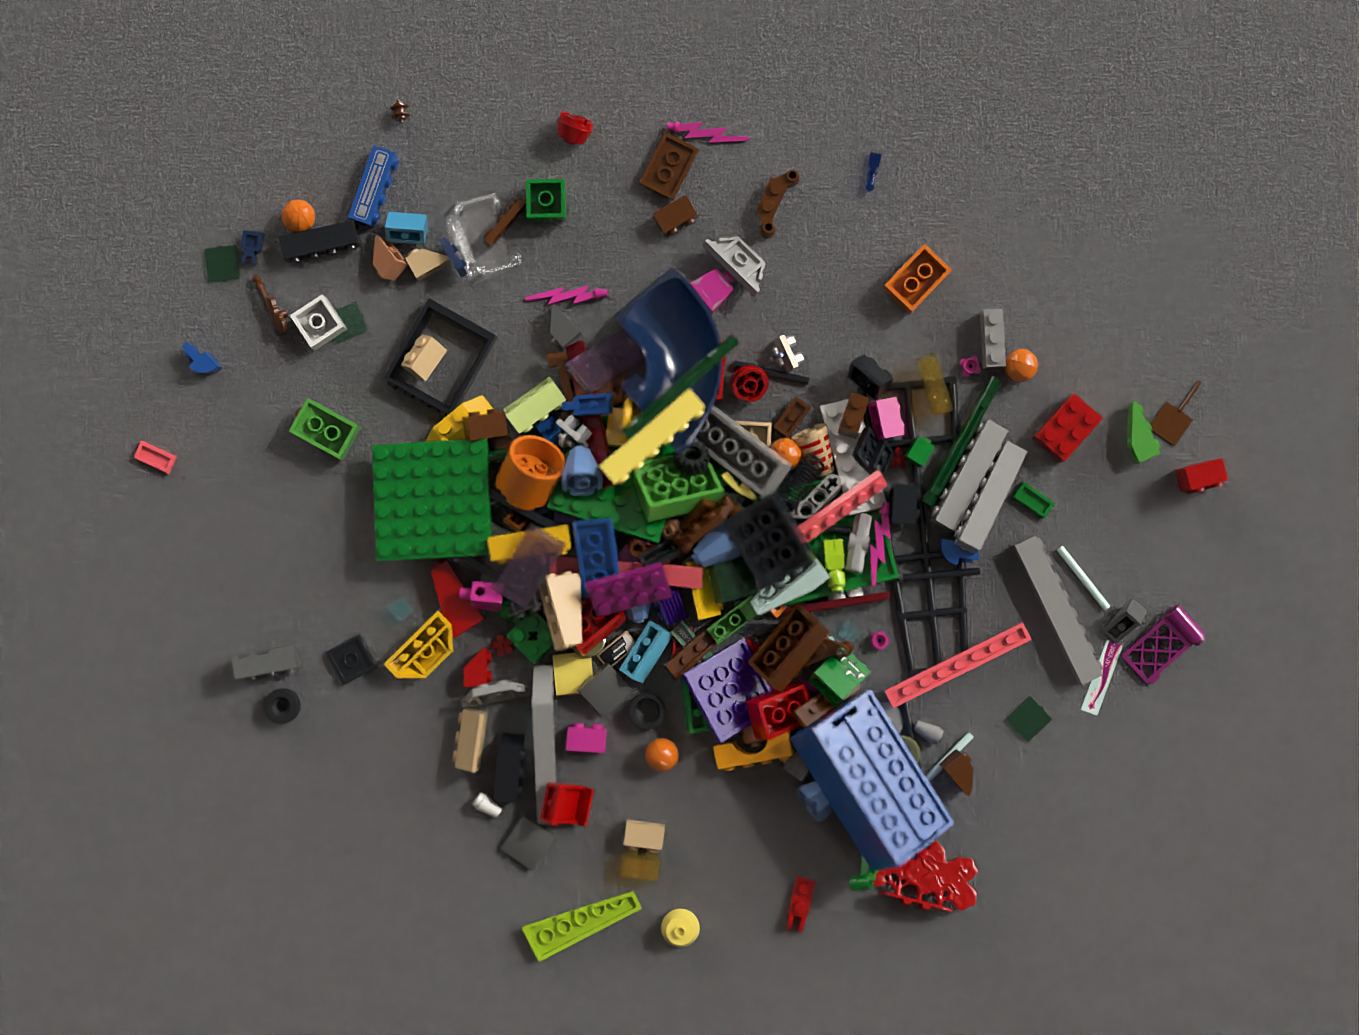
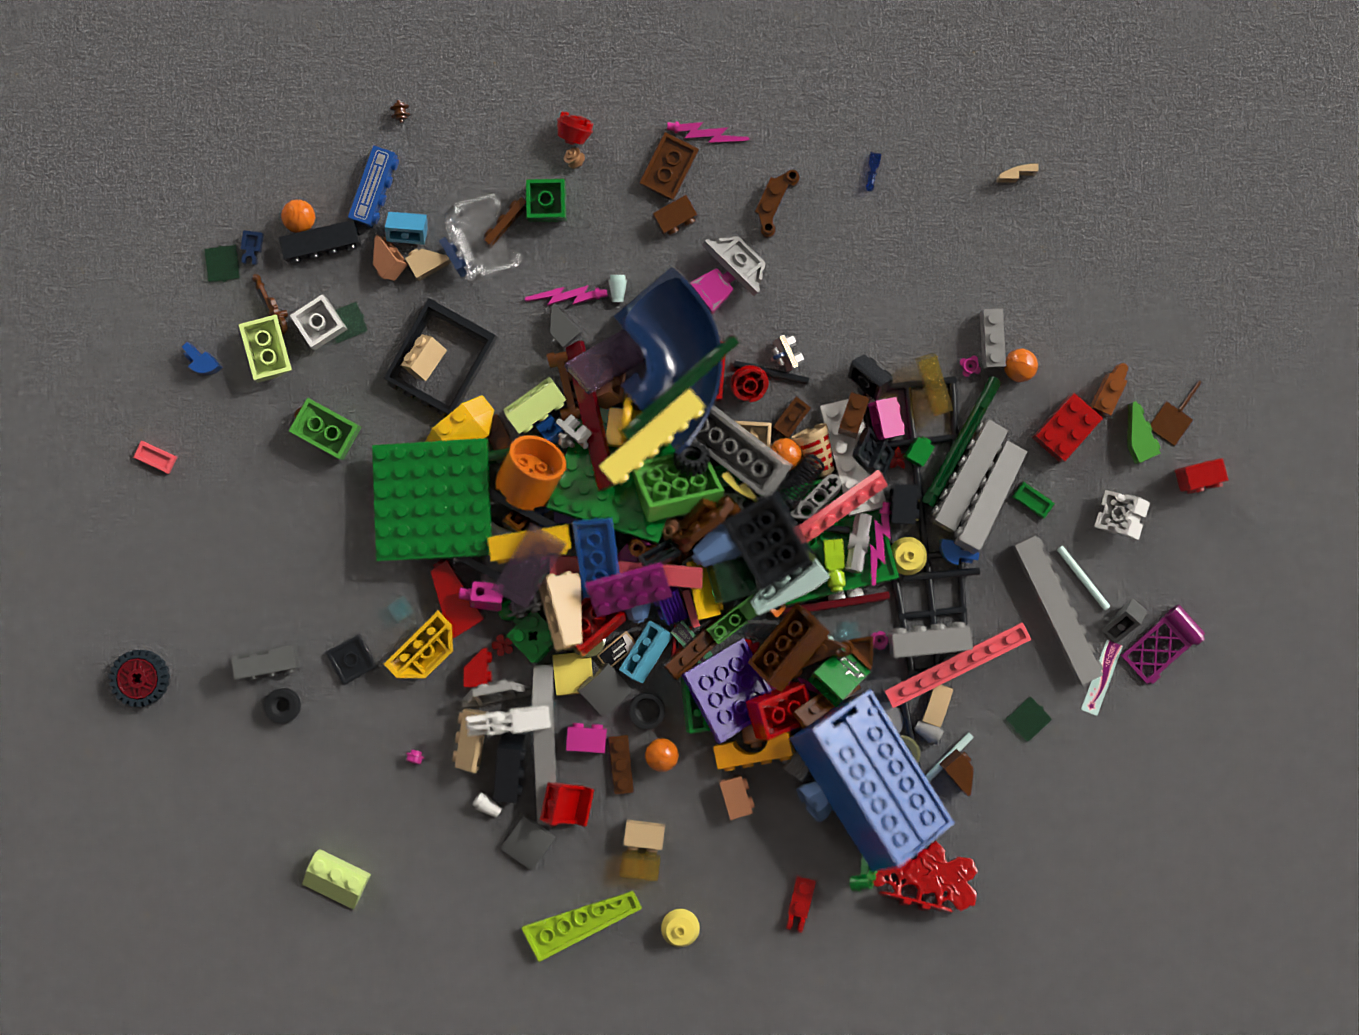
(152, 683): none -> wheel
(265, 348): none -> yellowish green slope
(335, 878): none -> yellowish green slope
(414, 757): none -> dark pink plate
(484, 425): reddish brown brick -> none
(515, 721): none -> white arm
(574, 157): none -> medium nougat wheel
(581, 472): medium blue cone -> none
(590, 405): blue hinge -> none
(617, 287): none -> light aqua cone
(621, 764): none -> reddish brown plate
(691, 609): none -> coral tile
(735, 796): none -> nougat brick
(863, 650): none -> dark orange slope
(909, 555): none -> light yellow cone
(916, 279): orange brick -> none
(930, 641): none -> light grey brick
(937, 705): none -> tan slope
(1012, 174): none -> tan slope
(1110, 390): none -> dark orange hinge
(1122, 514): none -> white brick

